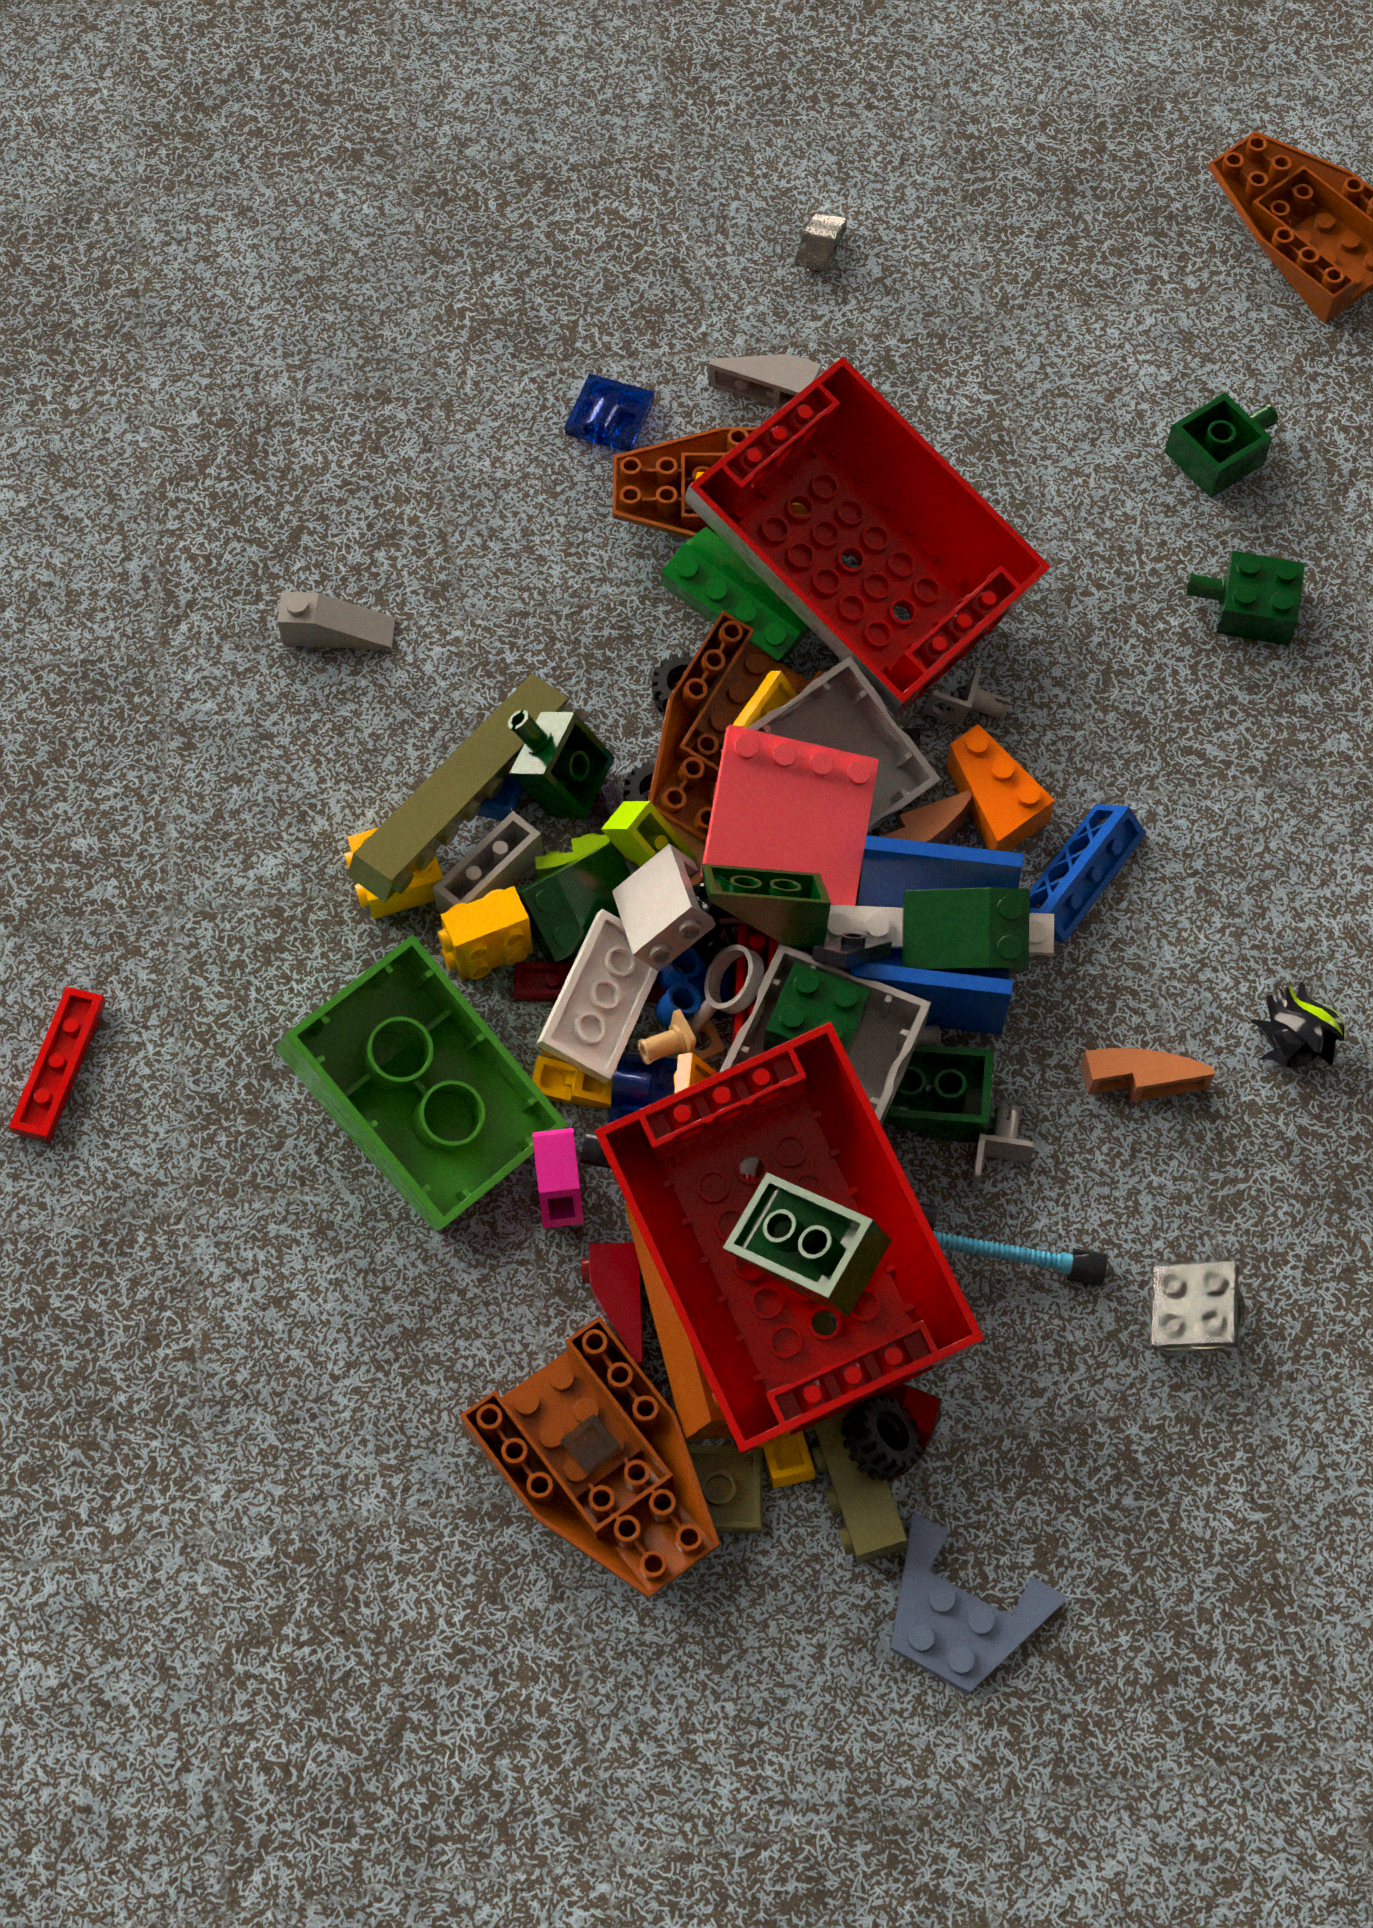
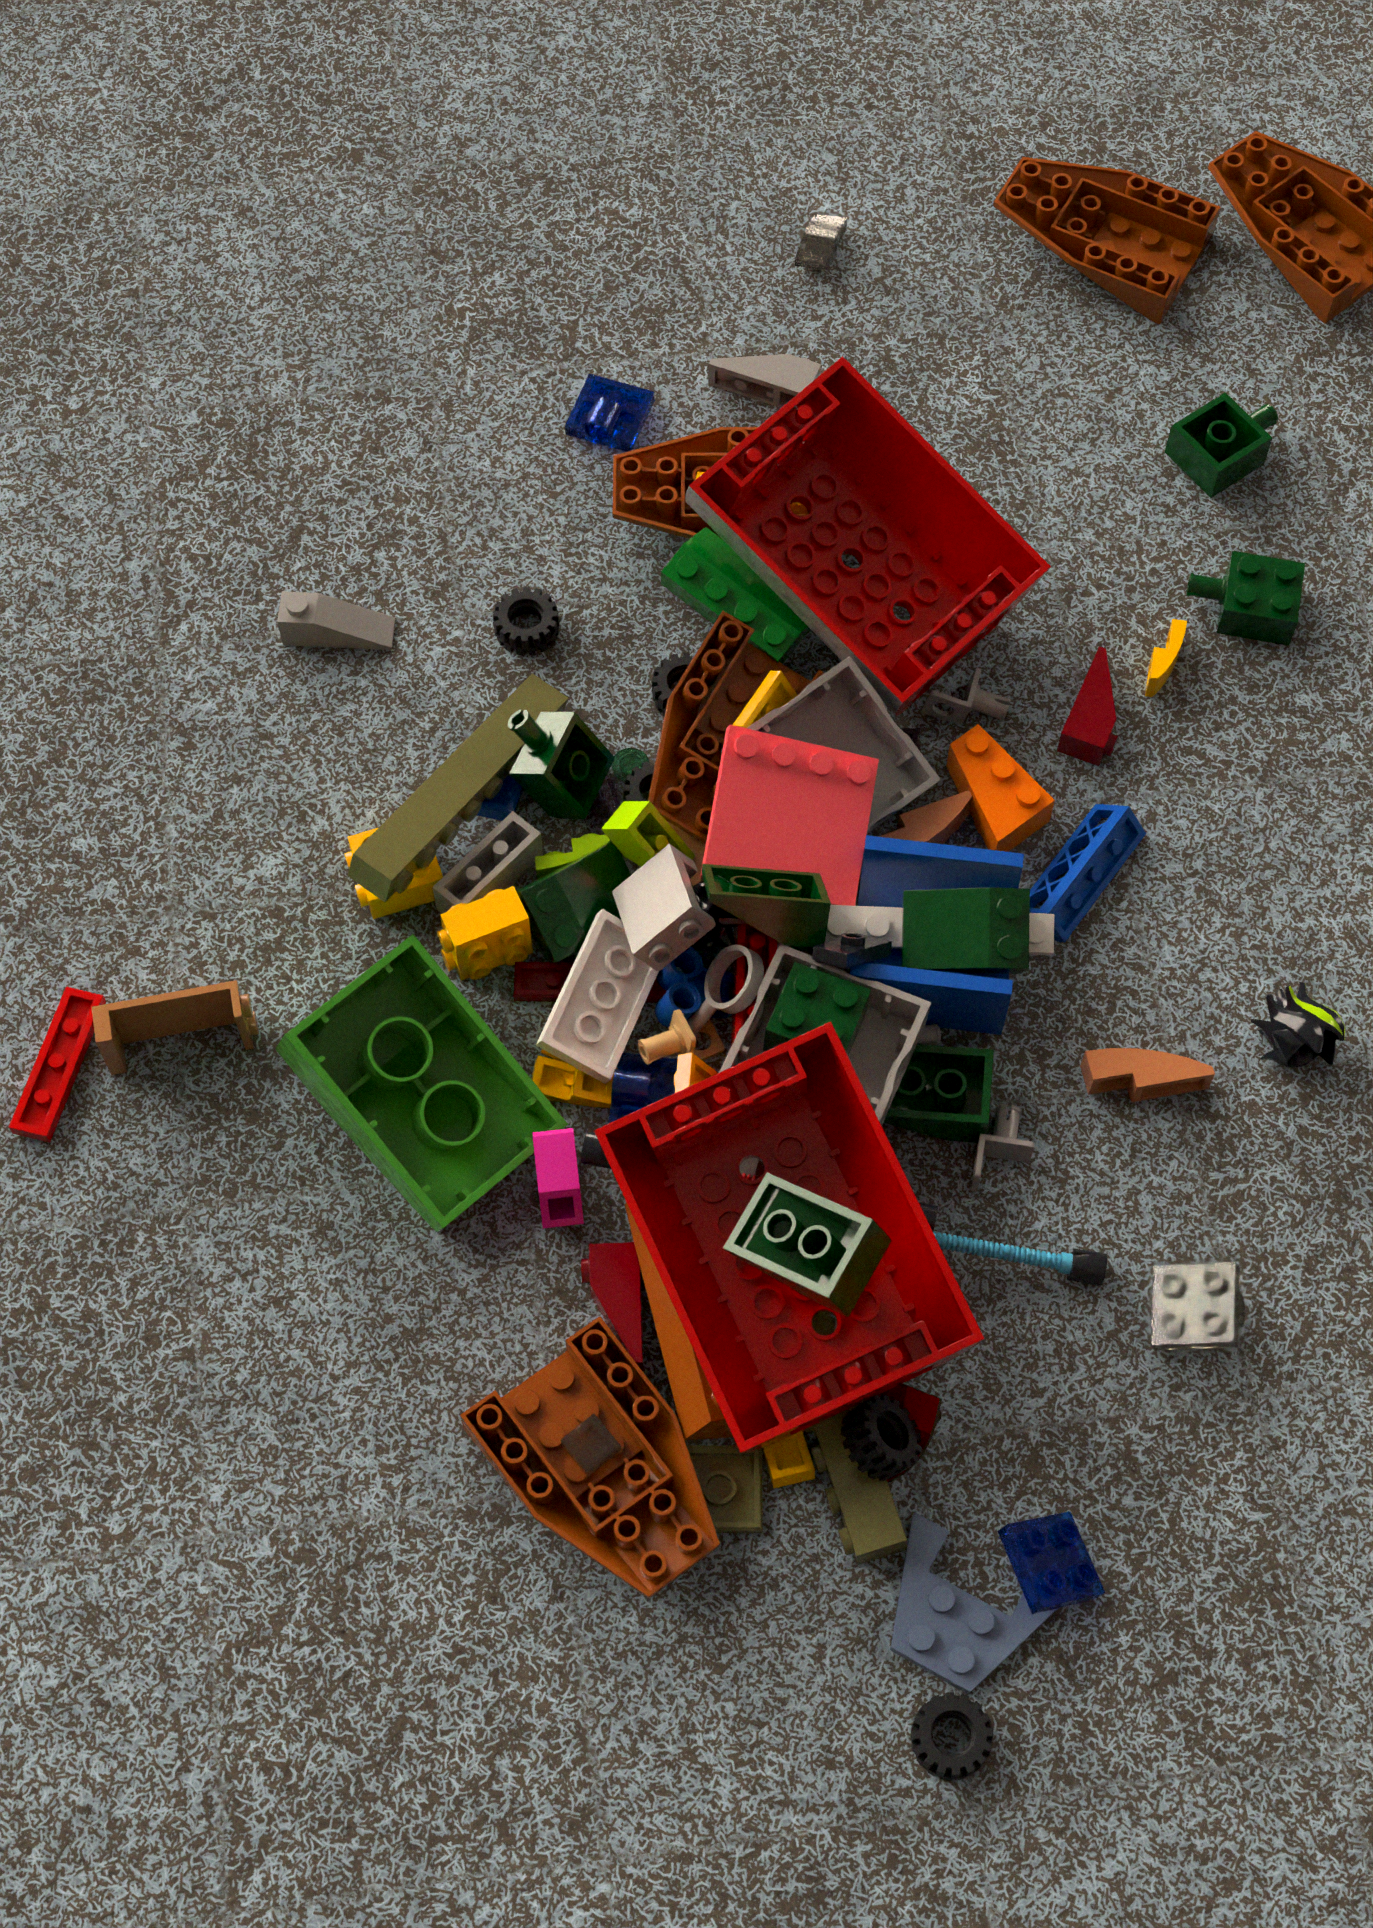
(170, 1015): none -> medium nougat panel
(526, 603): none -> black tyre
(626, 760): none -> clear green plate
(967, 1712): none -> black tyre
(1051, 1562): none -> clear blue plate
(1093, 716): none -> dark red slope
(1112, 227): none -> dark orange wedge
(1164, 659): none -> yellow slope

